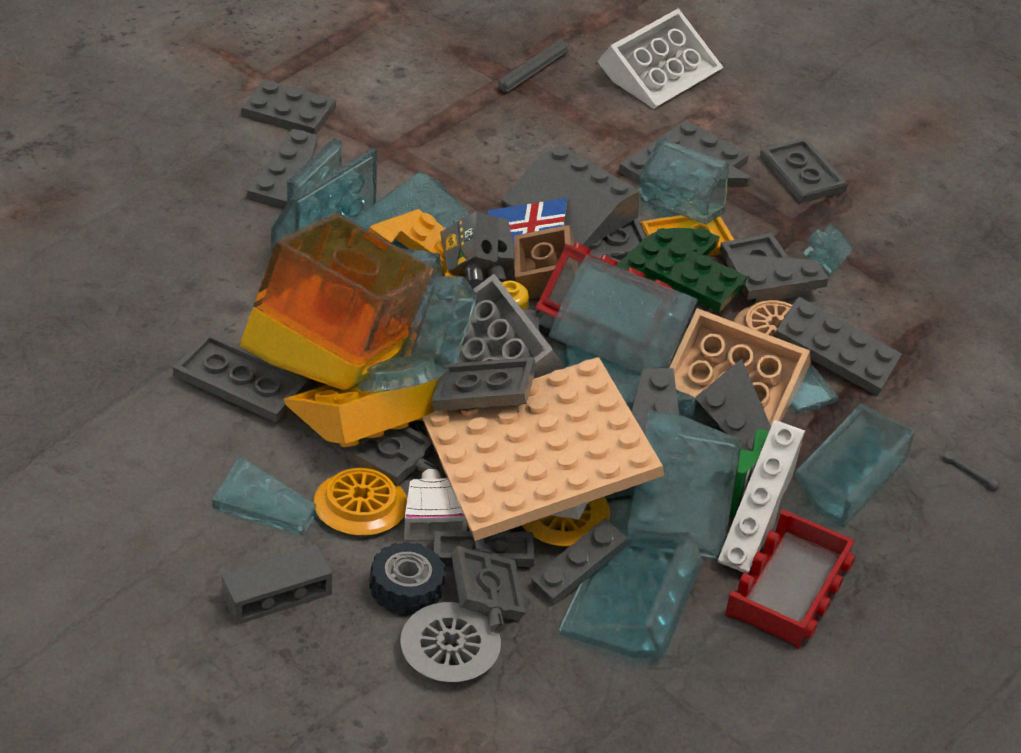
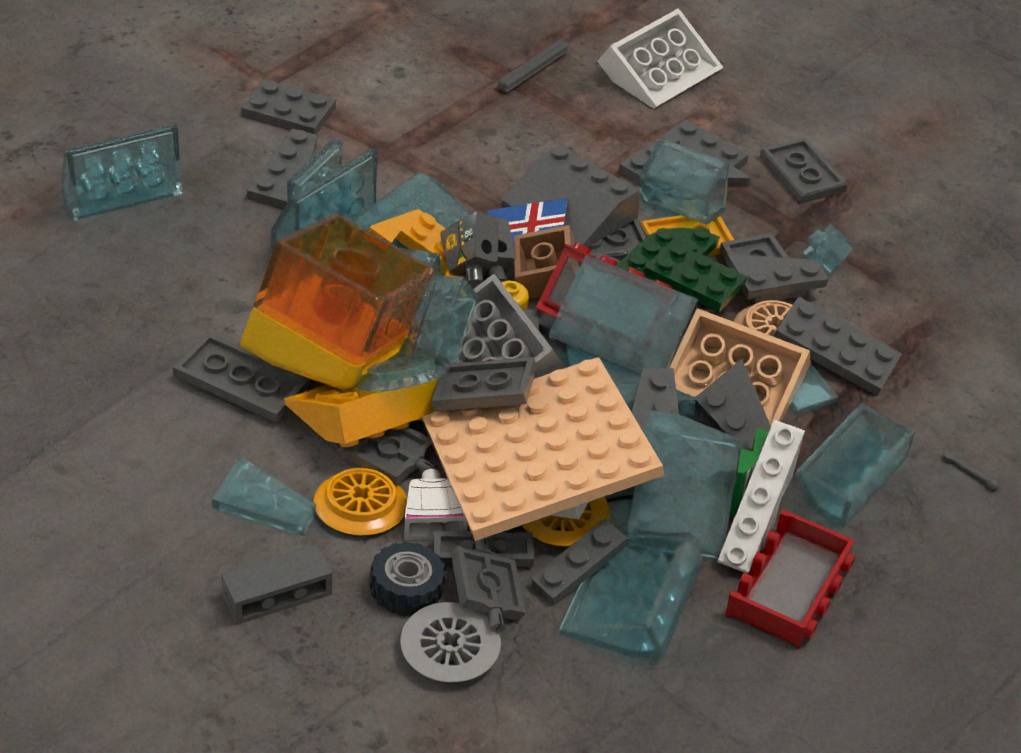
(122, 172): none -> clear light blue slope

